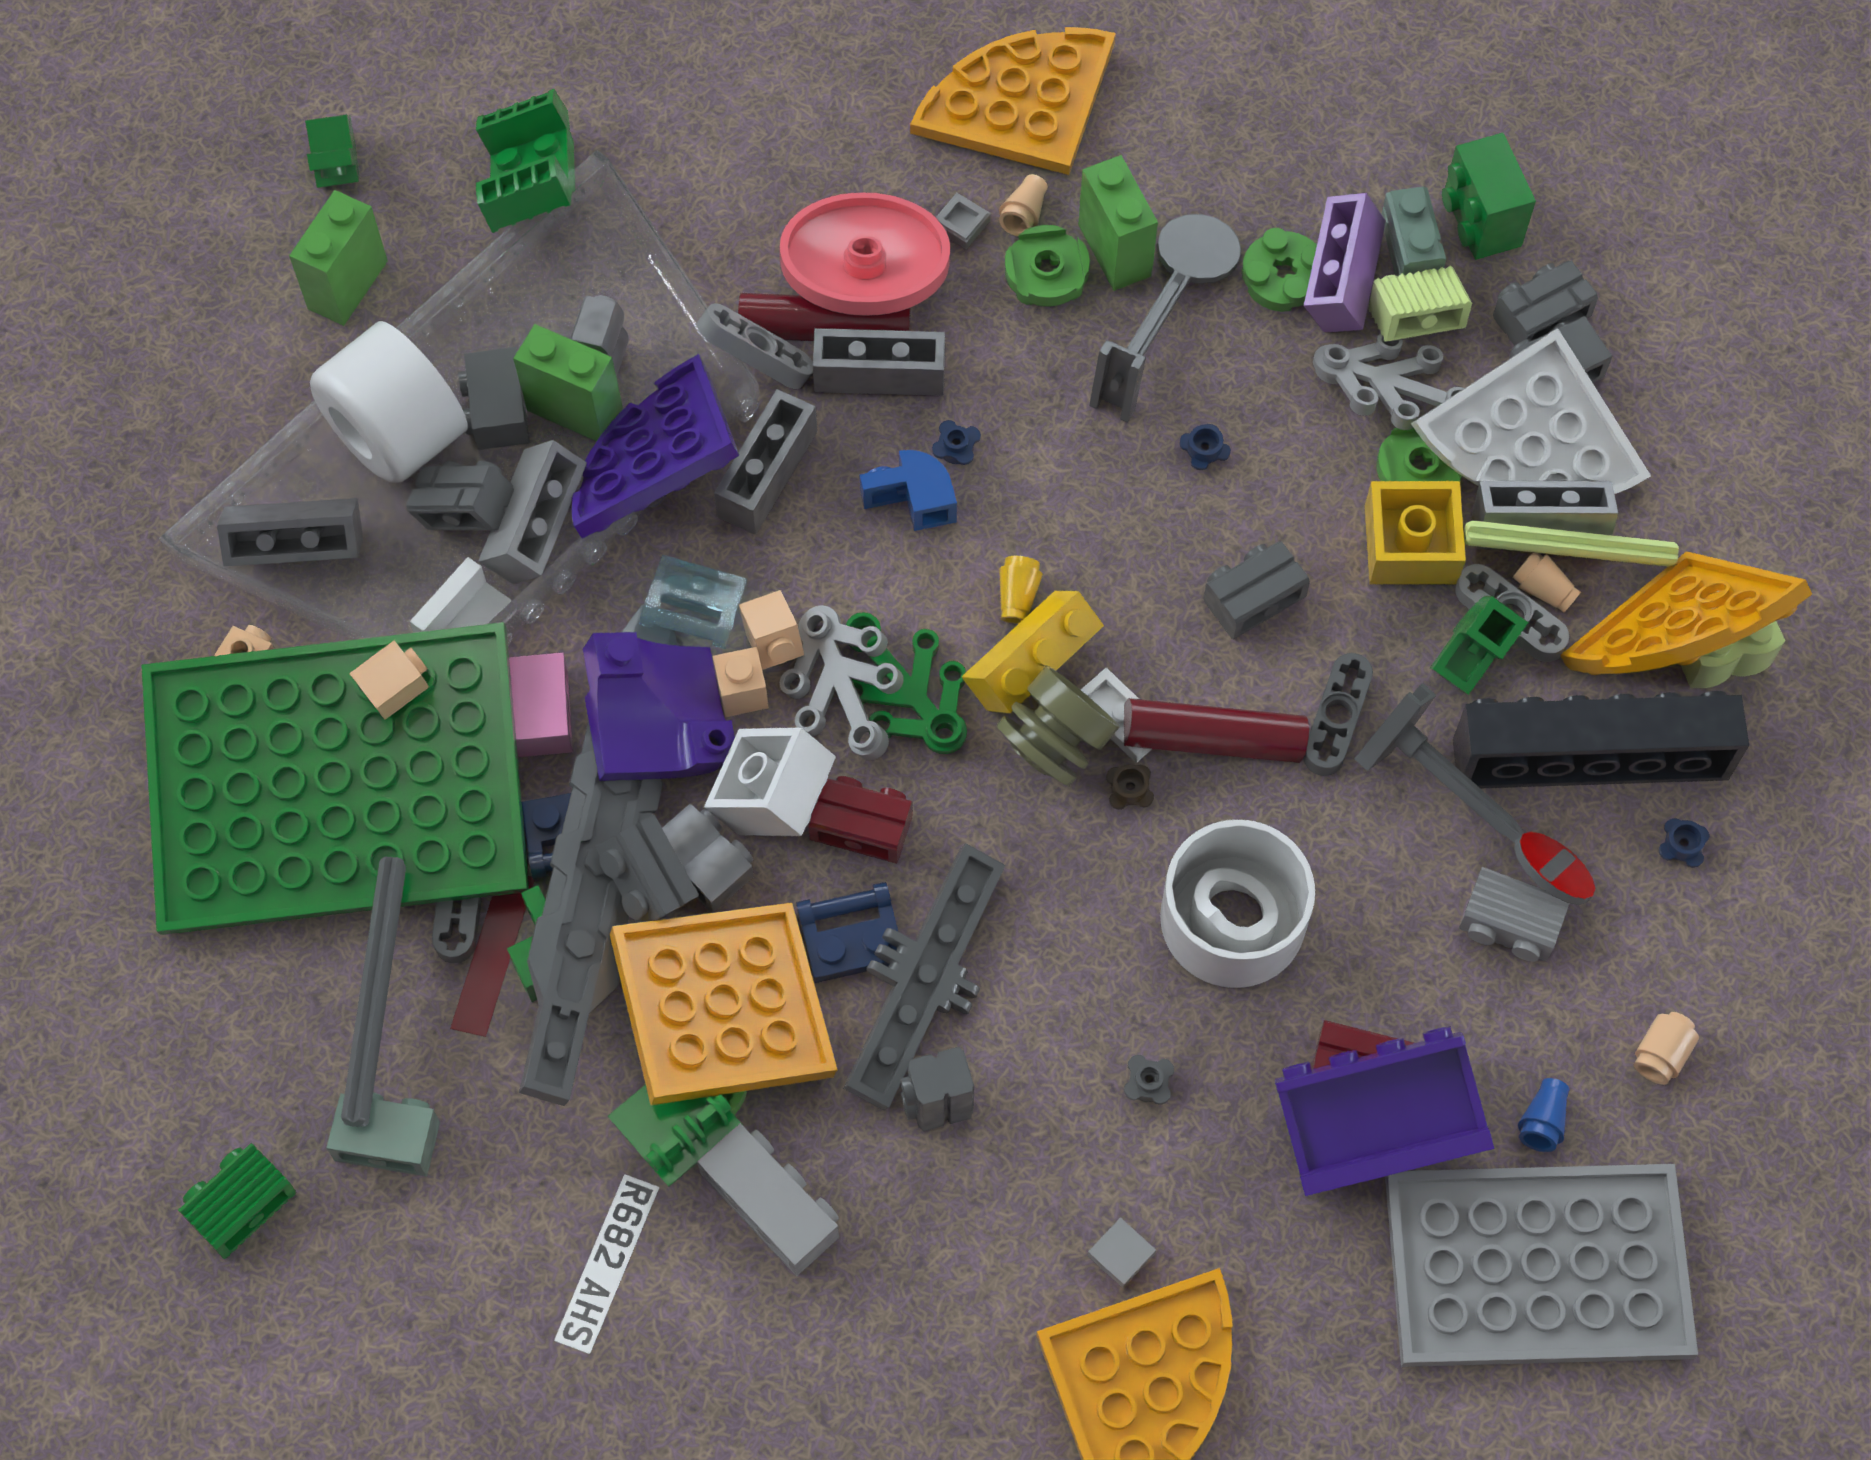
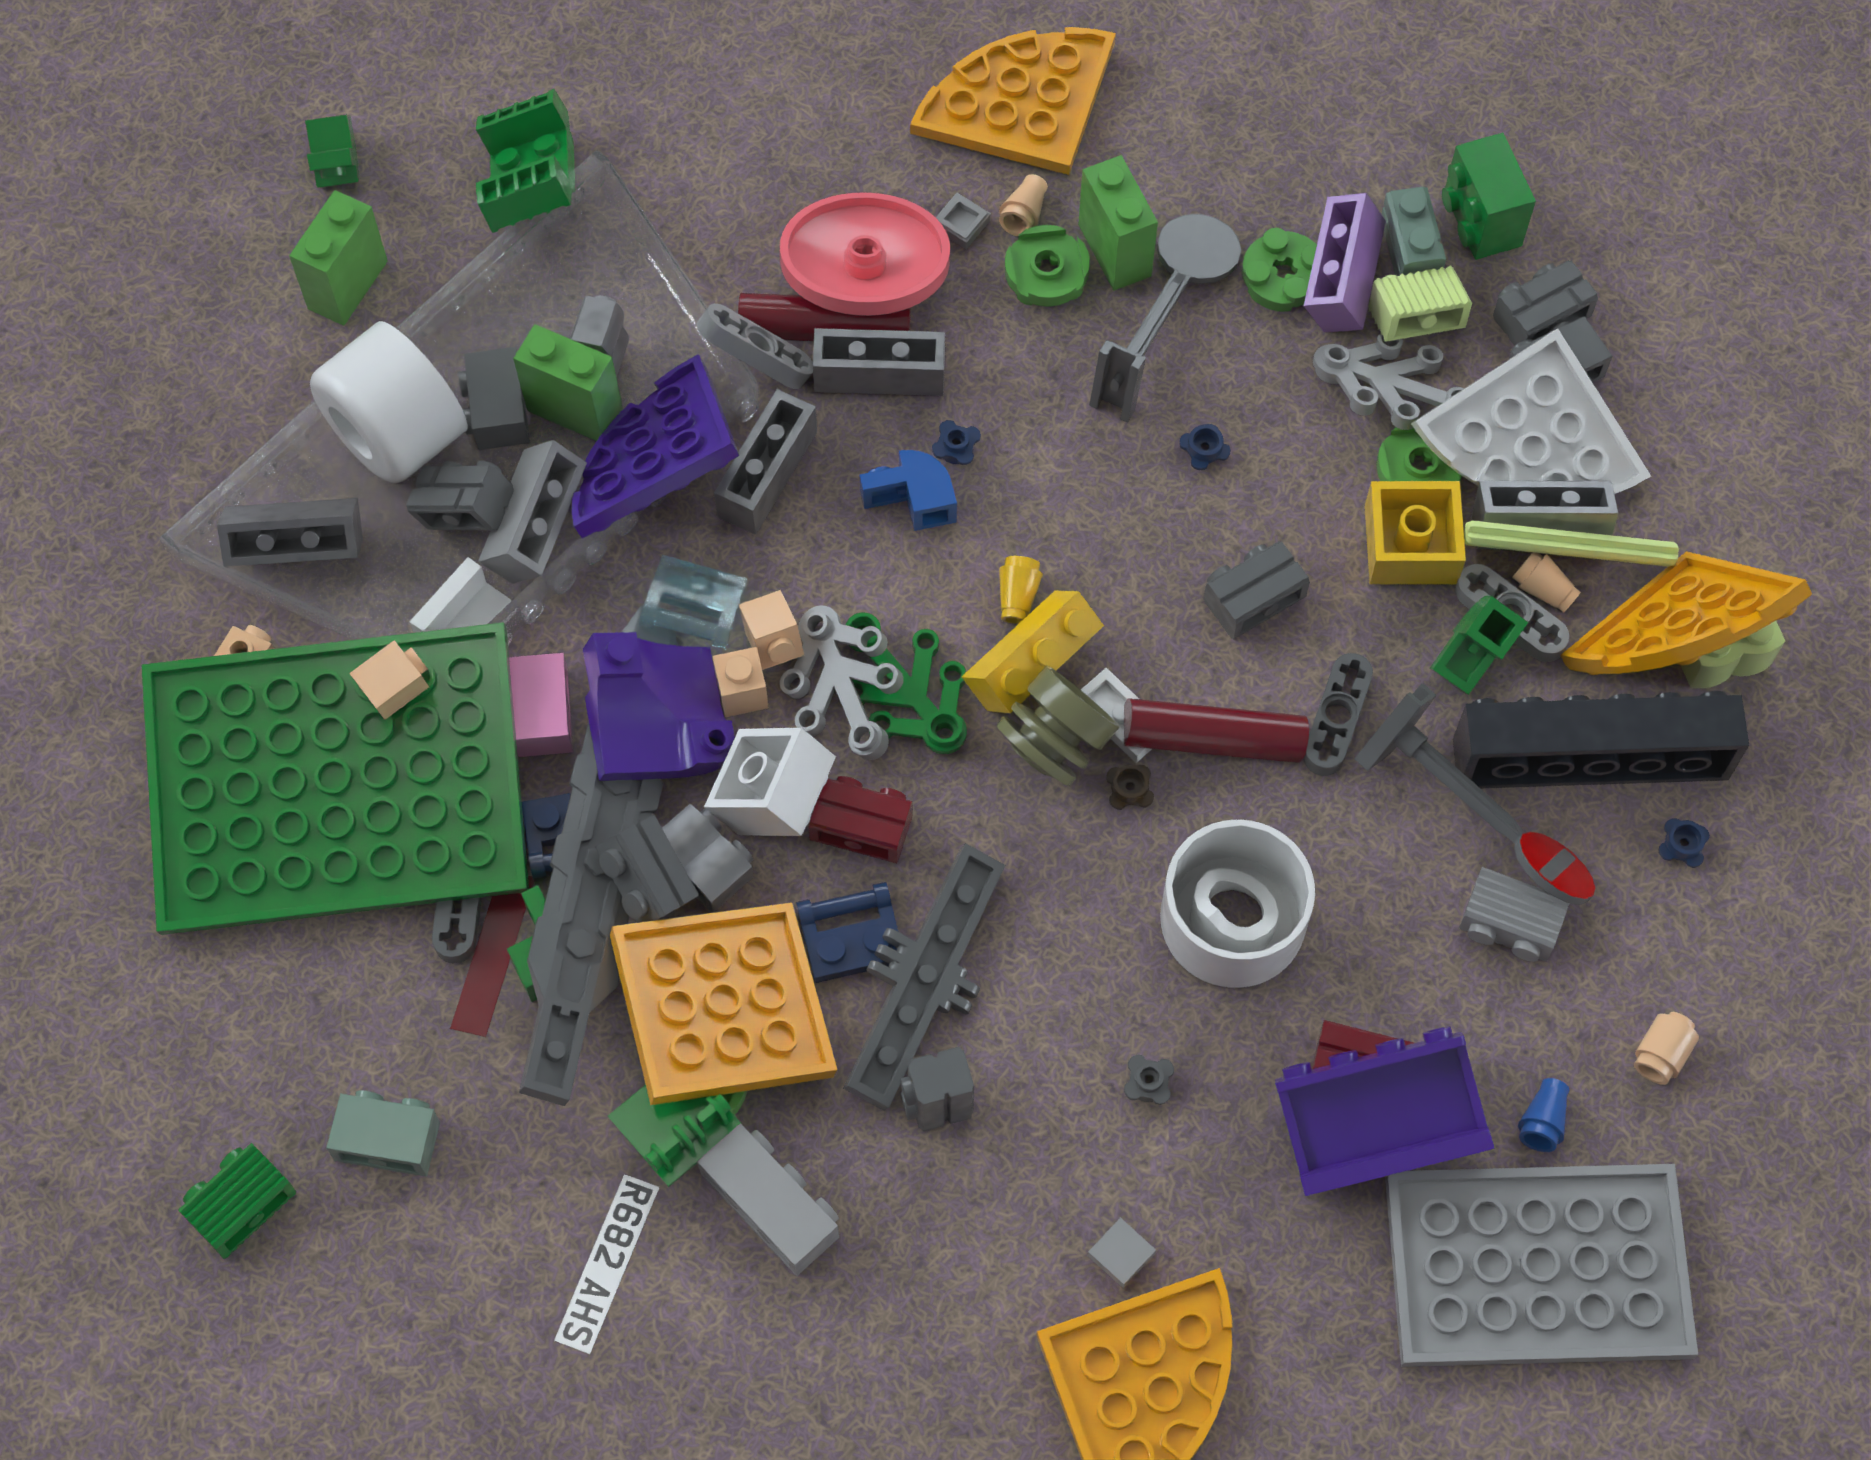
(373, 992): dark grey axle -> none

